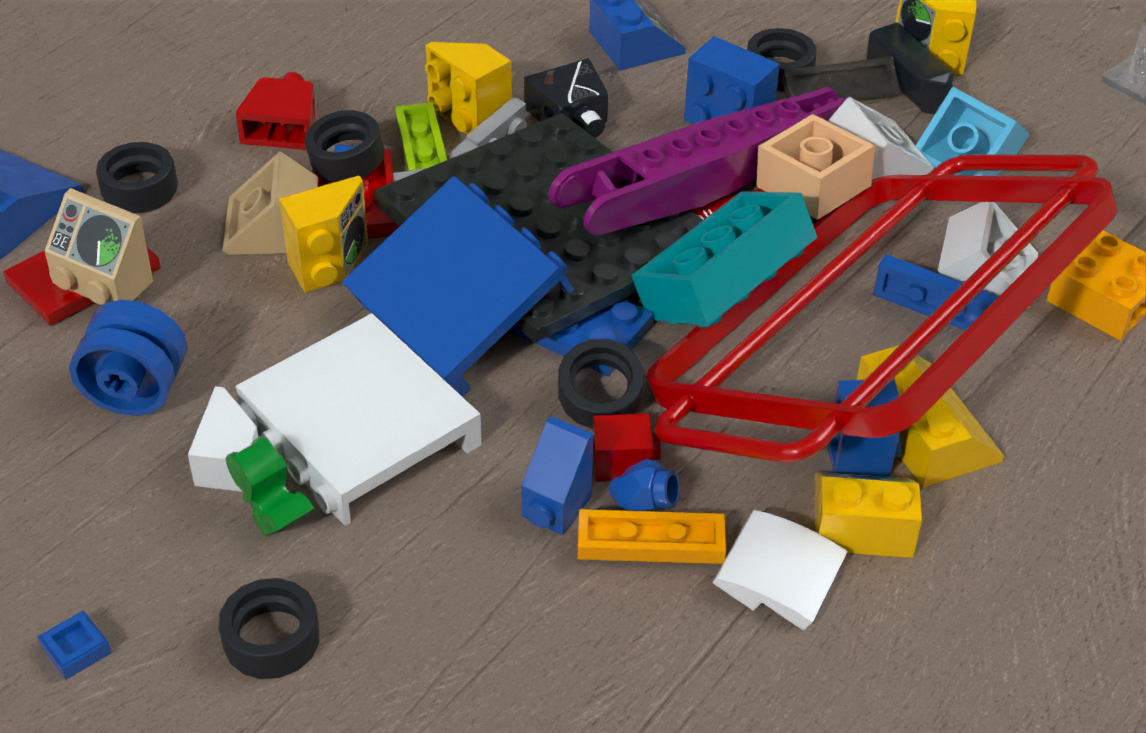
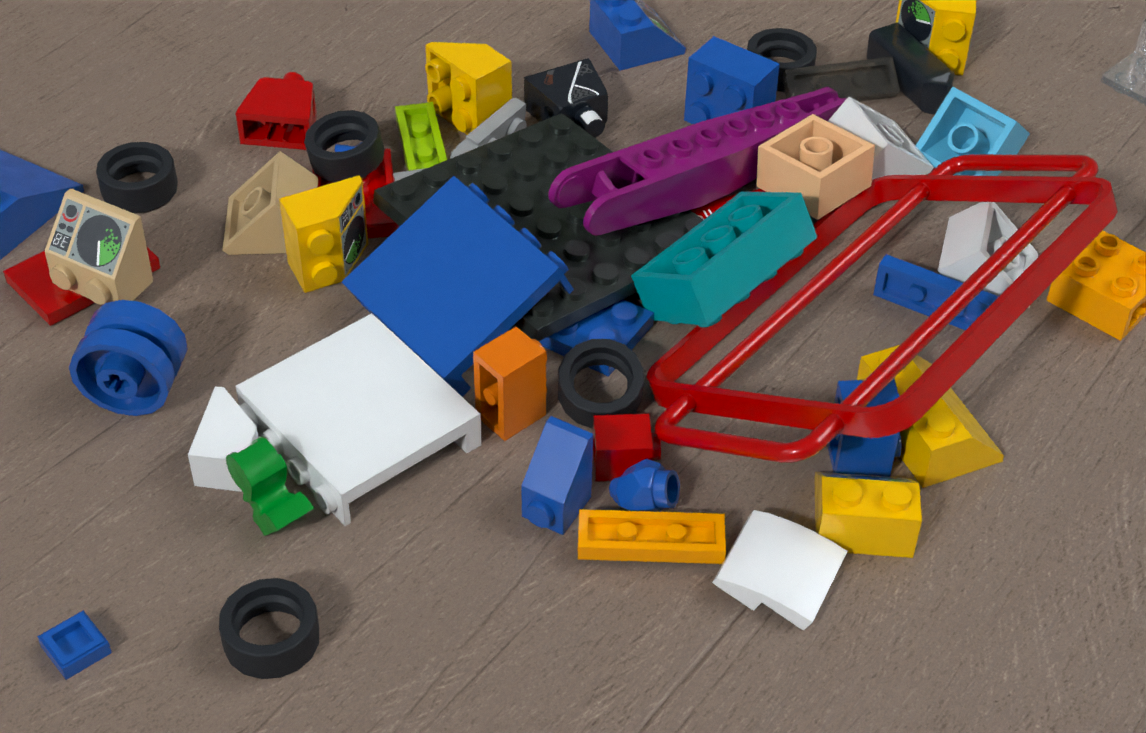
(510, 382): none -> orange brick

